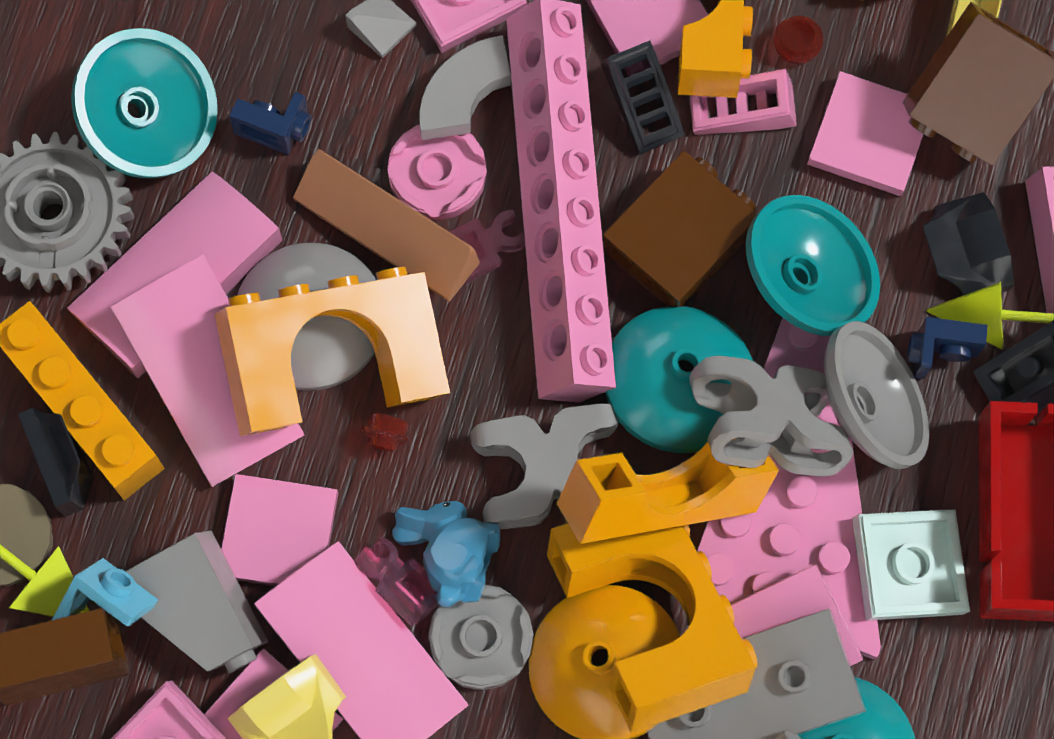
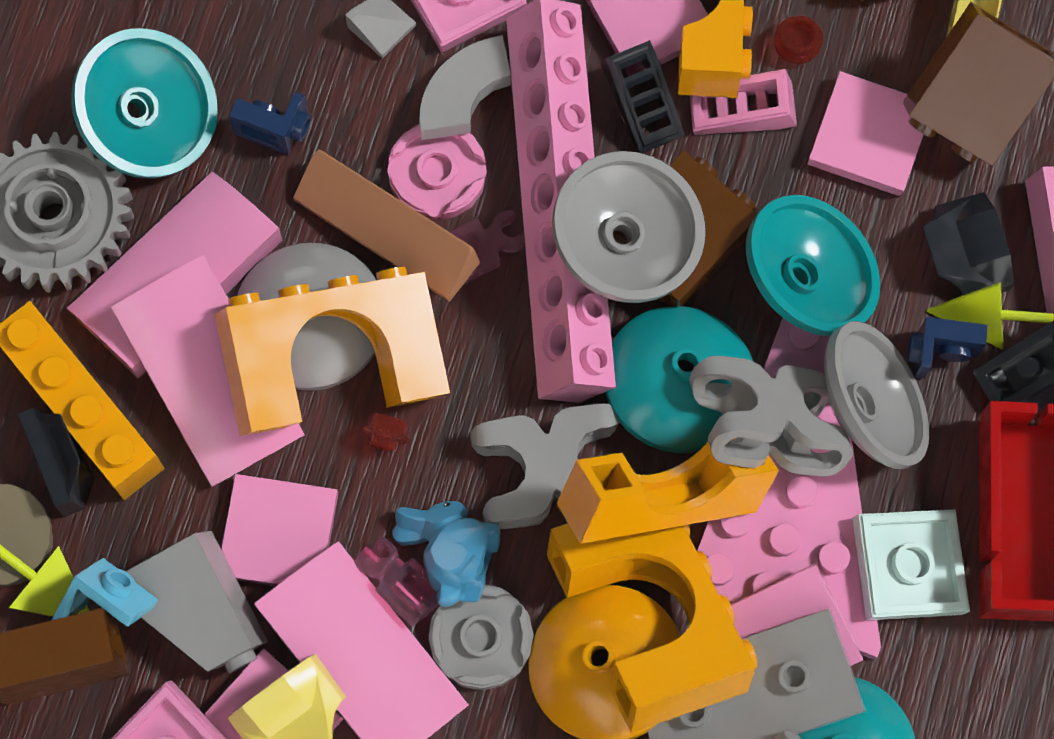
(645, 204): none -> light grey dish

